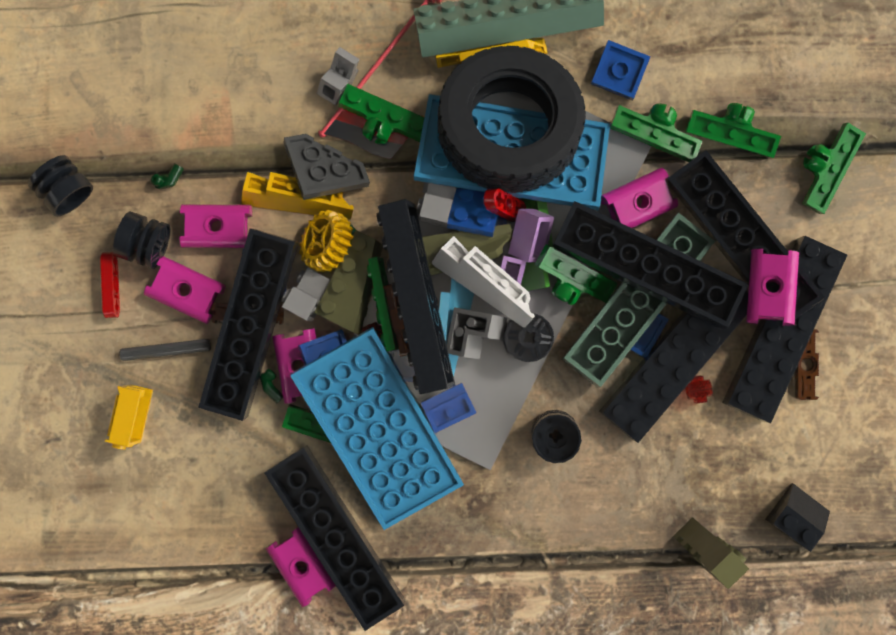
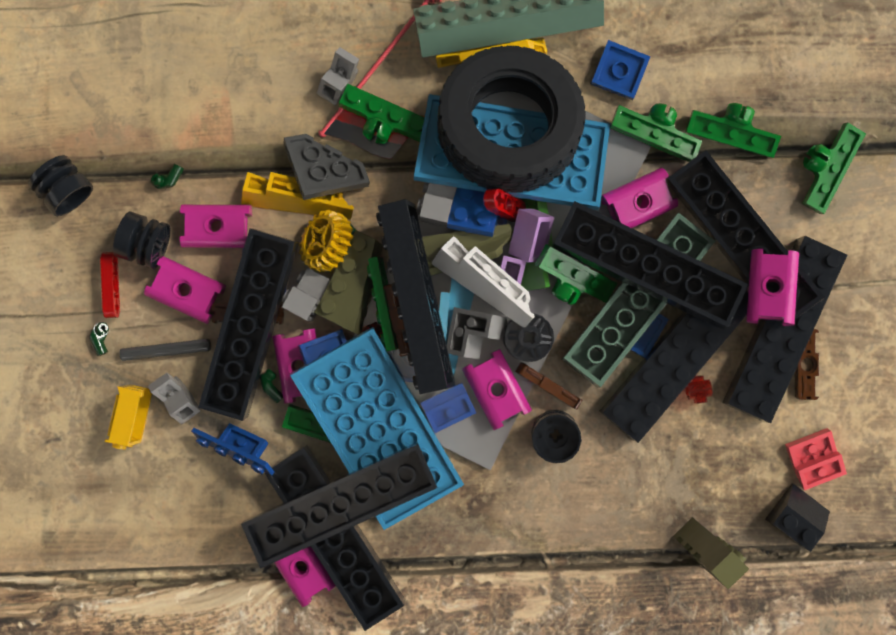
(98, 337): none -> dark green arm
(175, 396): none -> light grey brick
(238, 444): none -> blue bracket
(338, 505): none -> black brick
(509, 401): none -> dark pink piece
(548, 385): none -> reddish brown piece
(816, 459): none -> coral slope

